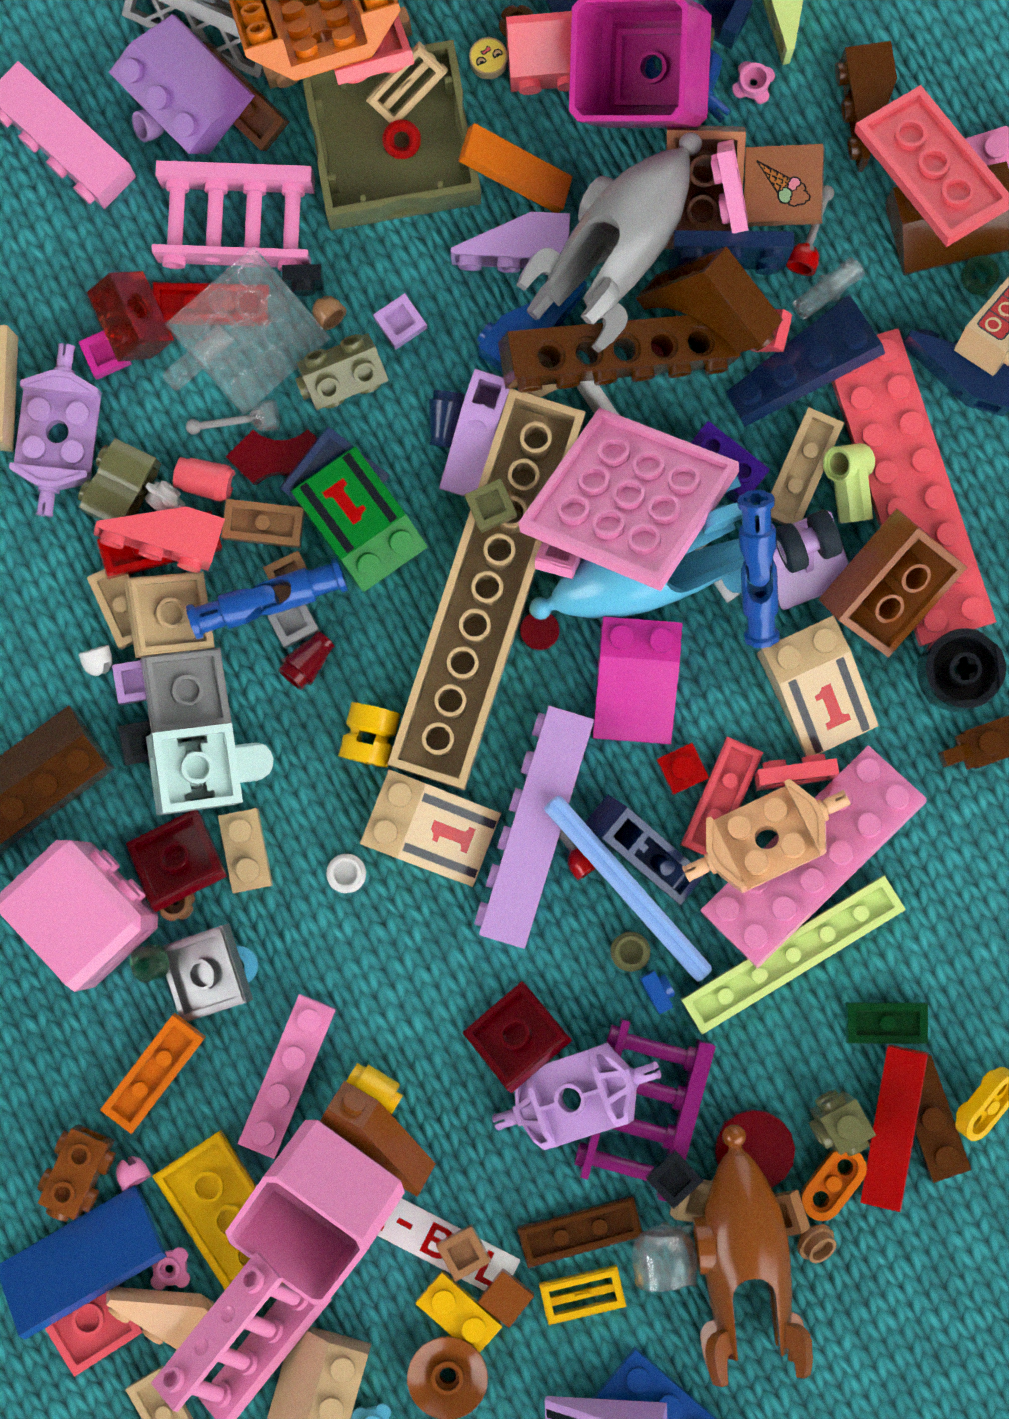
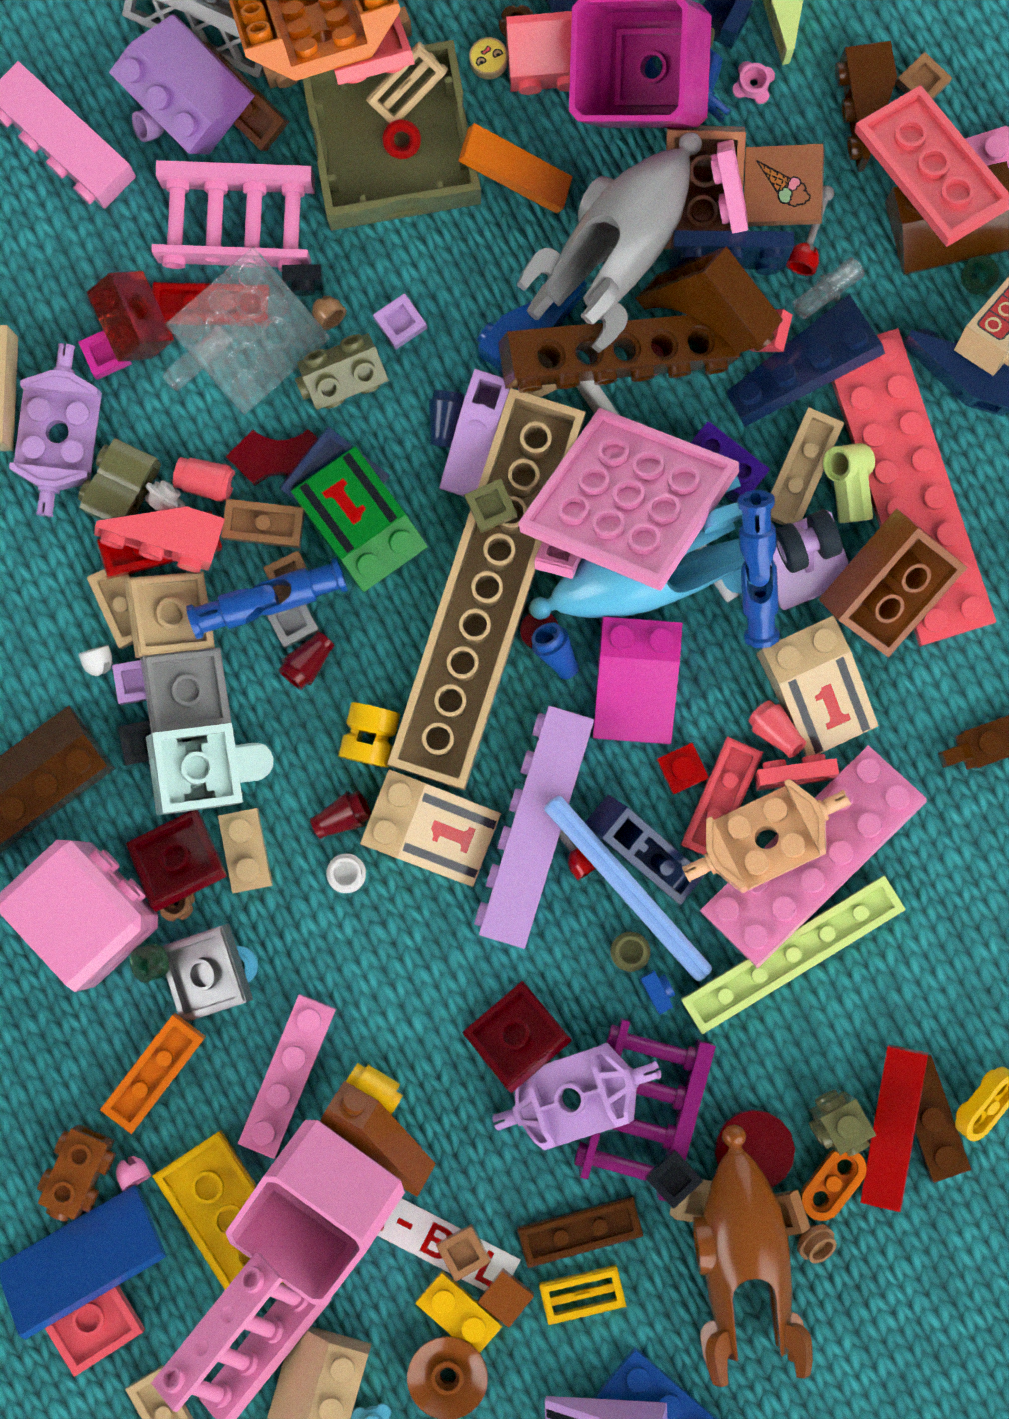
(161, 1314): light nougat slope -> none
(179, 1276): bright pink plate -> none
(262, 416): hinge -> none
(344, 814): none -> dark red cone
(513, 243): lavender slope -> none
(554, 647): none -> blue cone
(664, 1258): clear helmet -> none
(776, 728): none -> coral cone
(886, 1022): dark green plate -> none
(924, 73): none -> medium nougat plate
(971, 651): black brick -> none

